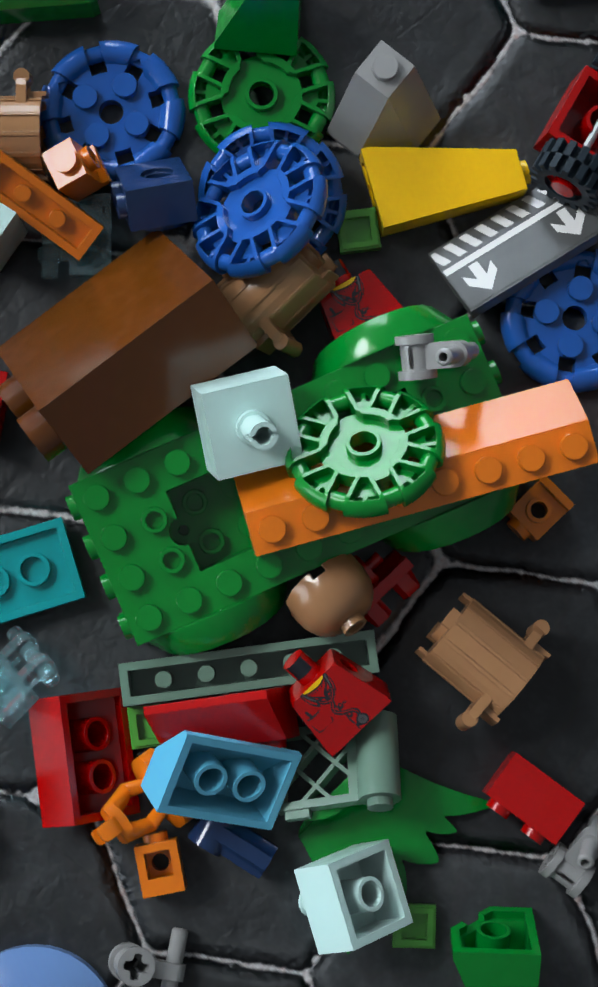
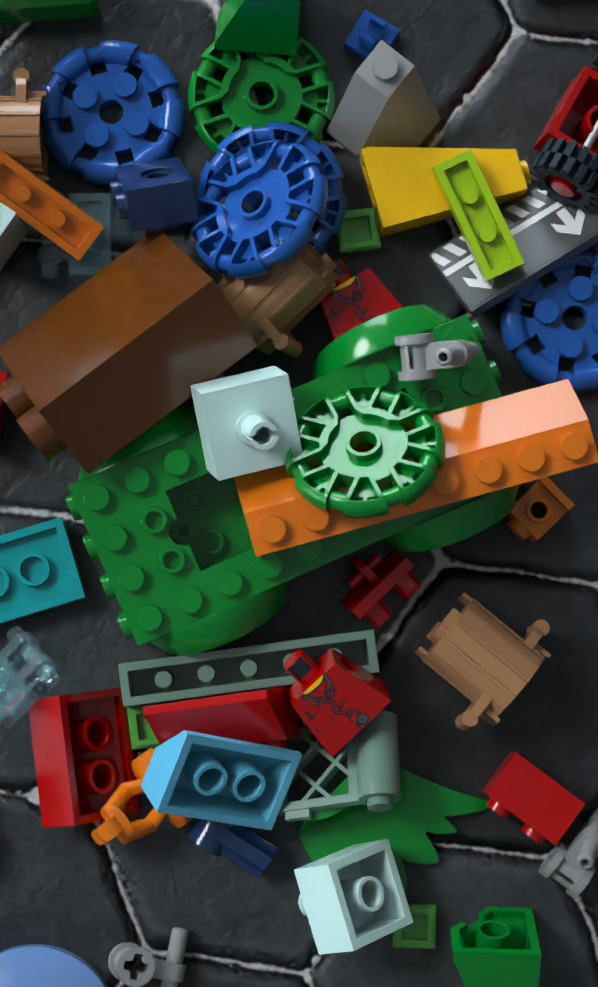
(76, 169): orange brick -> none
(155, 880): orange brick -> none
(333, 600): medium nougat cylinder -> none
(368, 33): none -> blue tile
(478, 216): none -> lime plate

